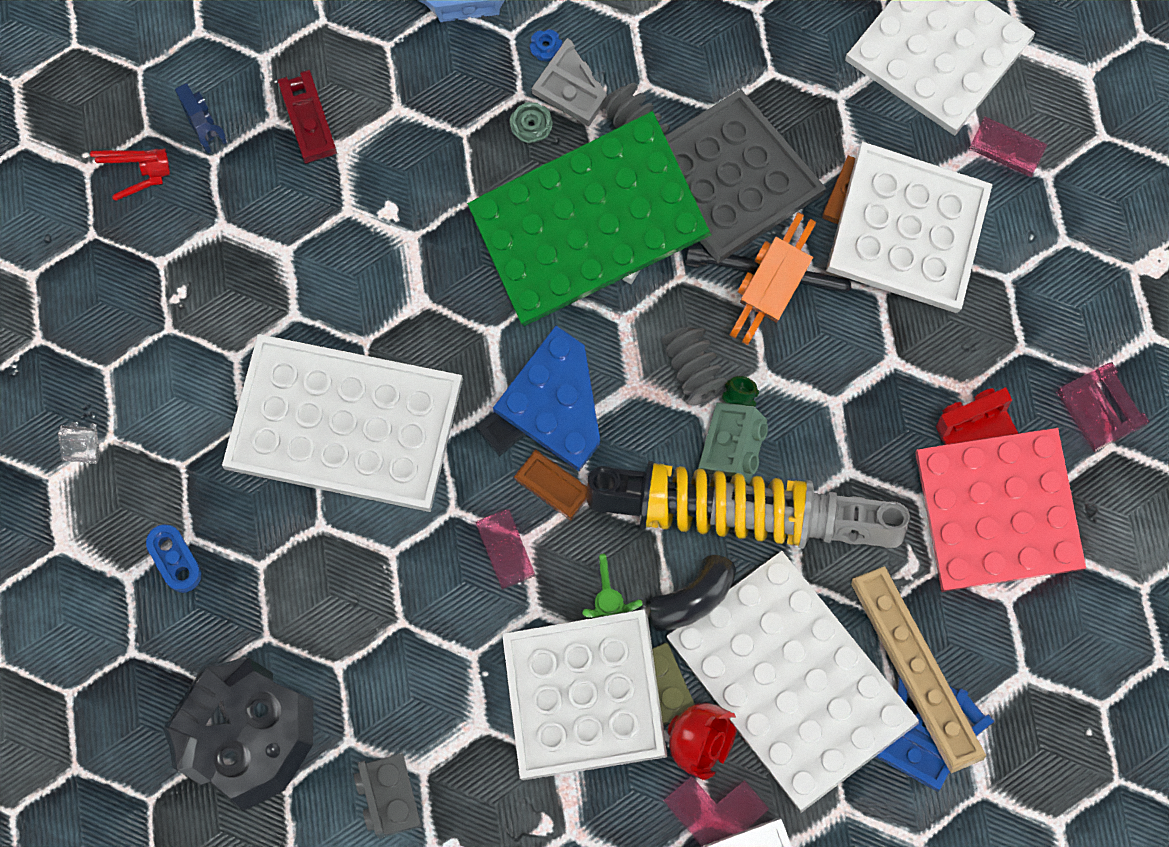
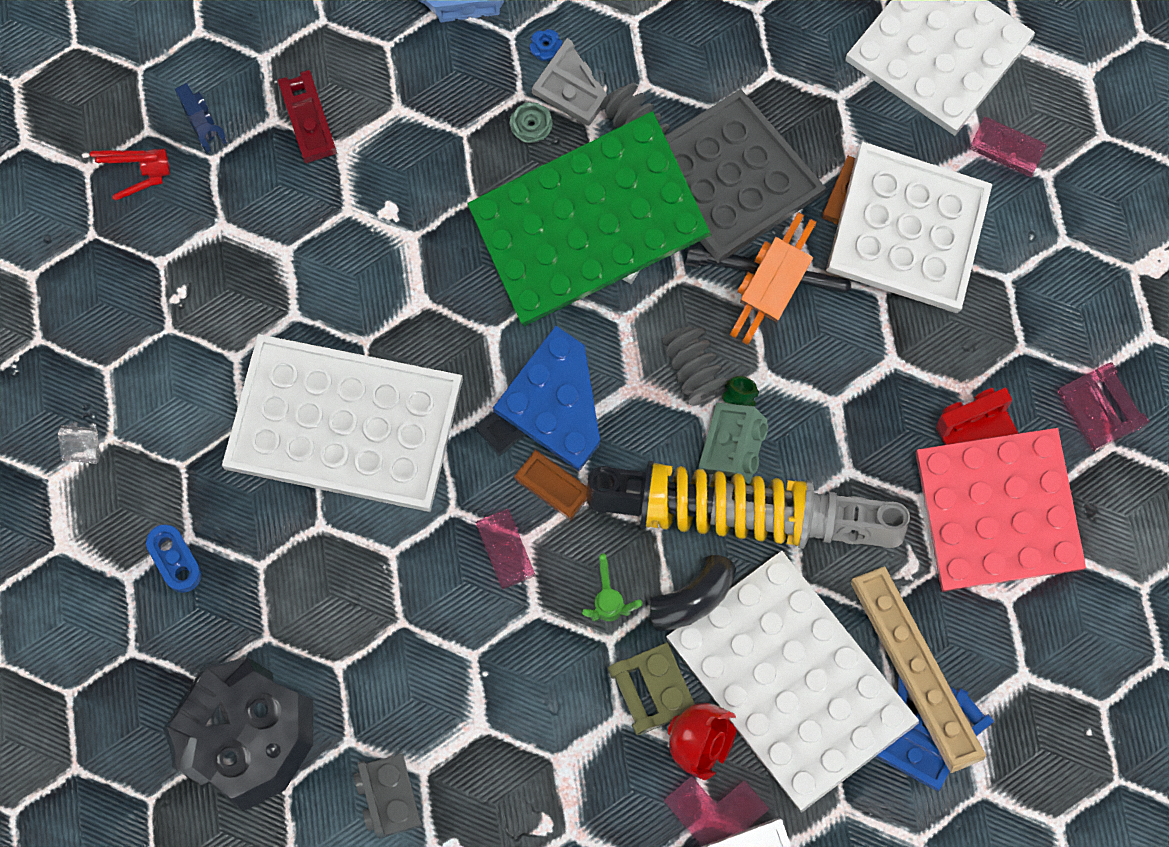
(584, 695): white plate -> none

